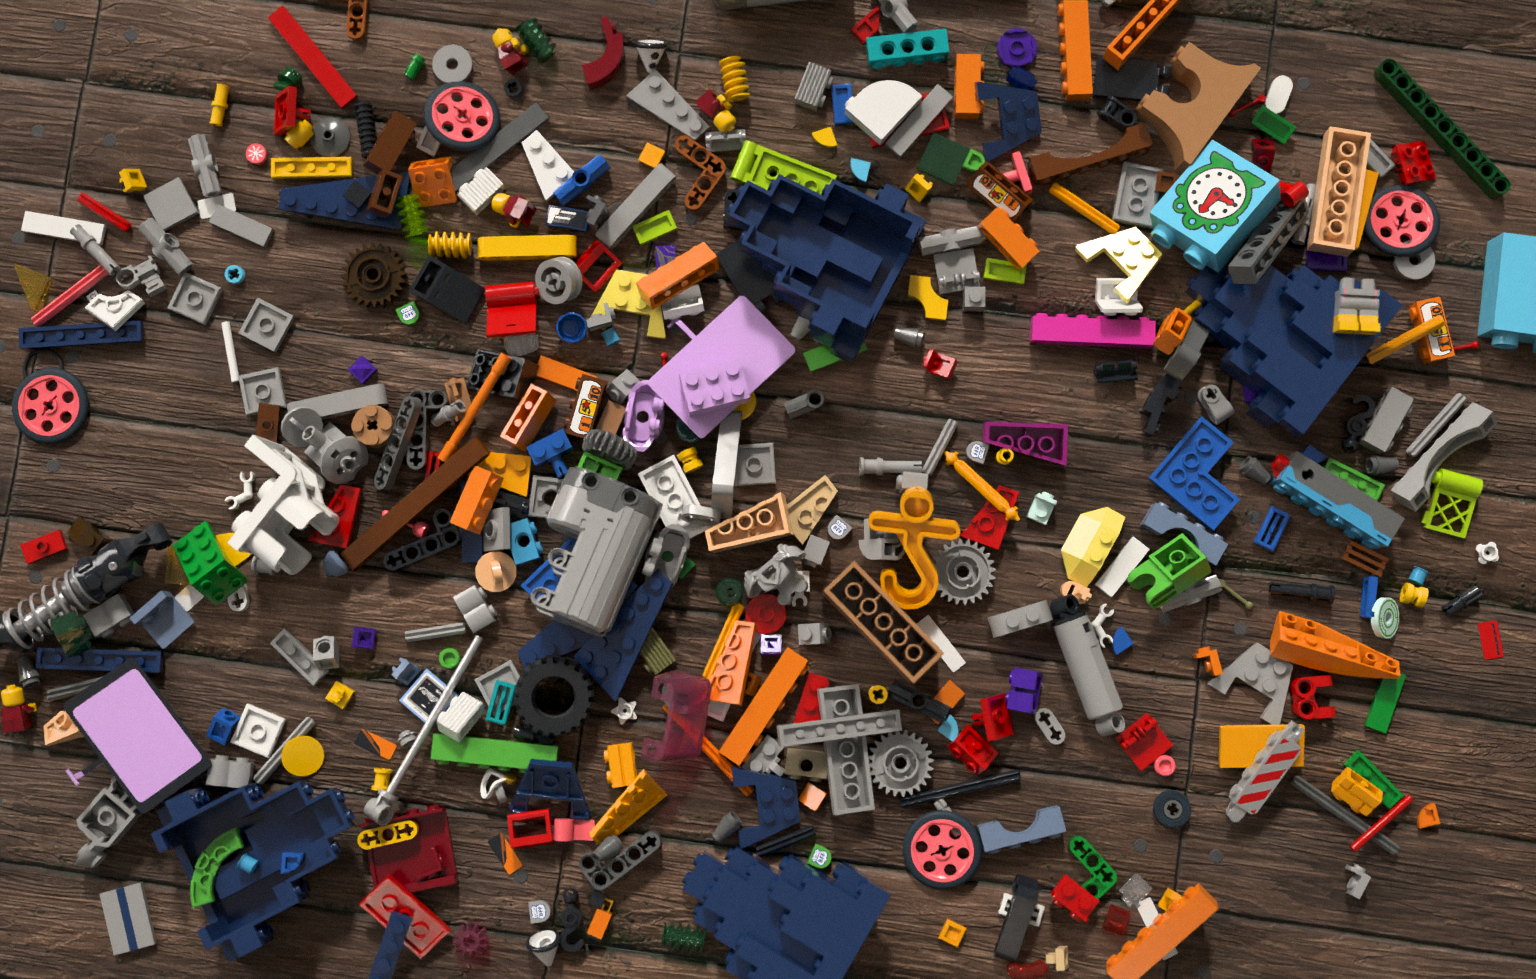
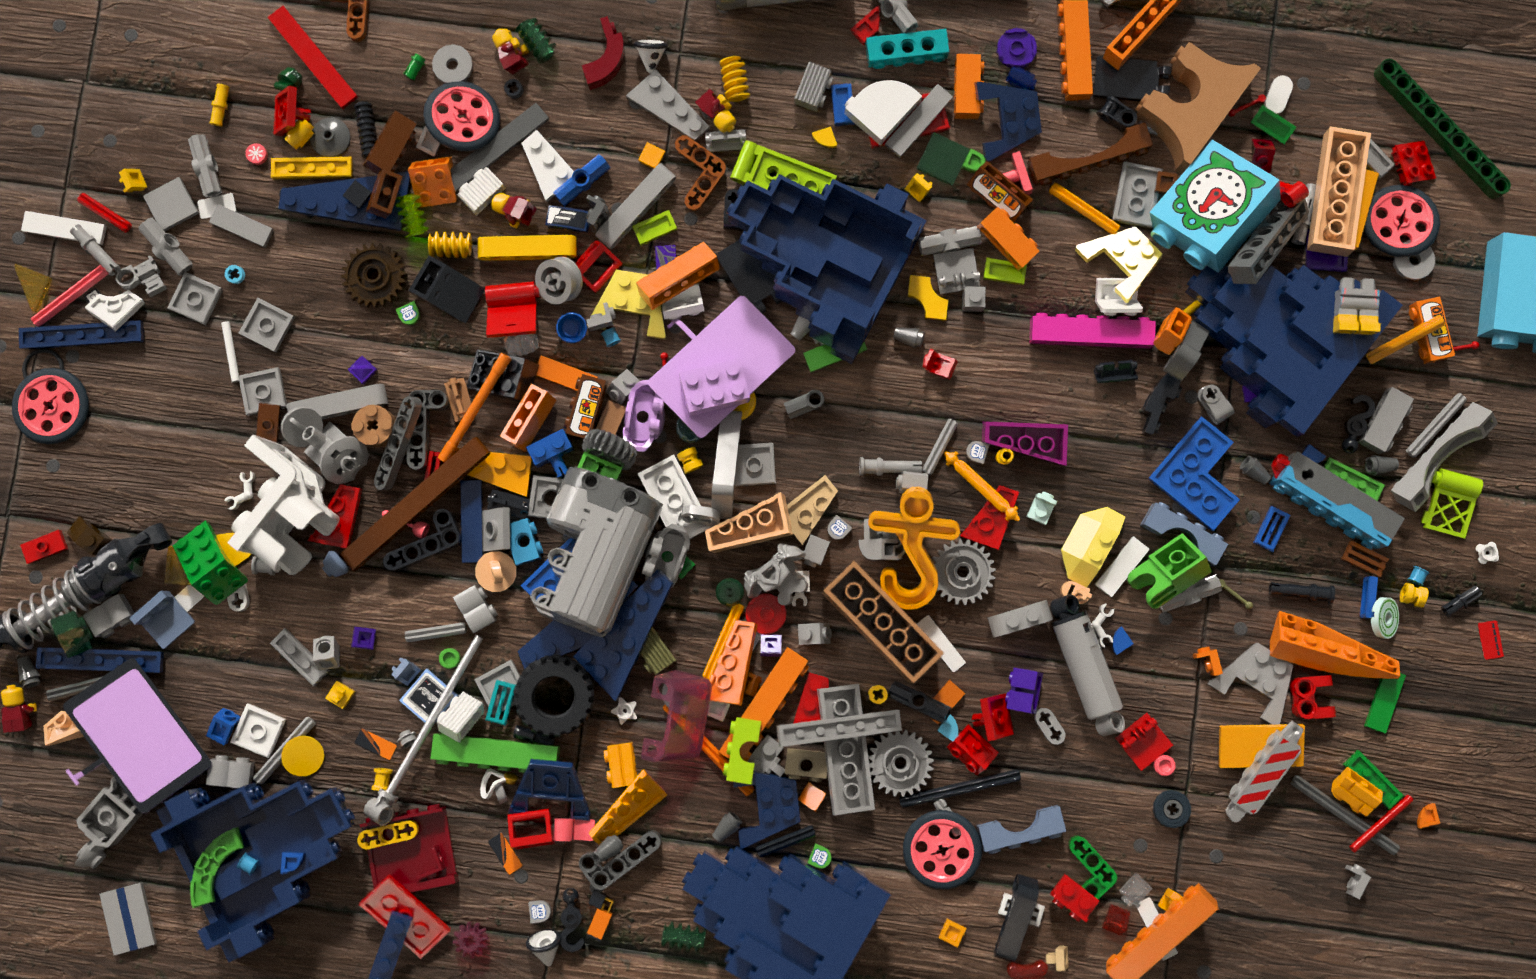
(448, 413): light grey pin -> none
(476, 500): orange brick -> none
(738, 769): none -> lime arch
(860, 169): medium azure tile -> none

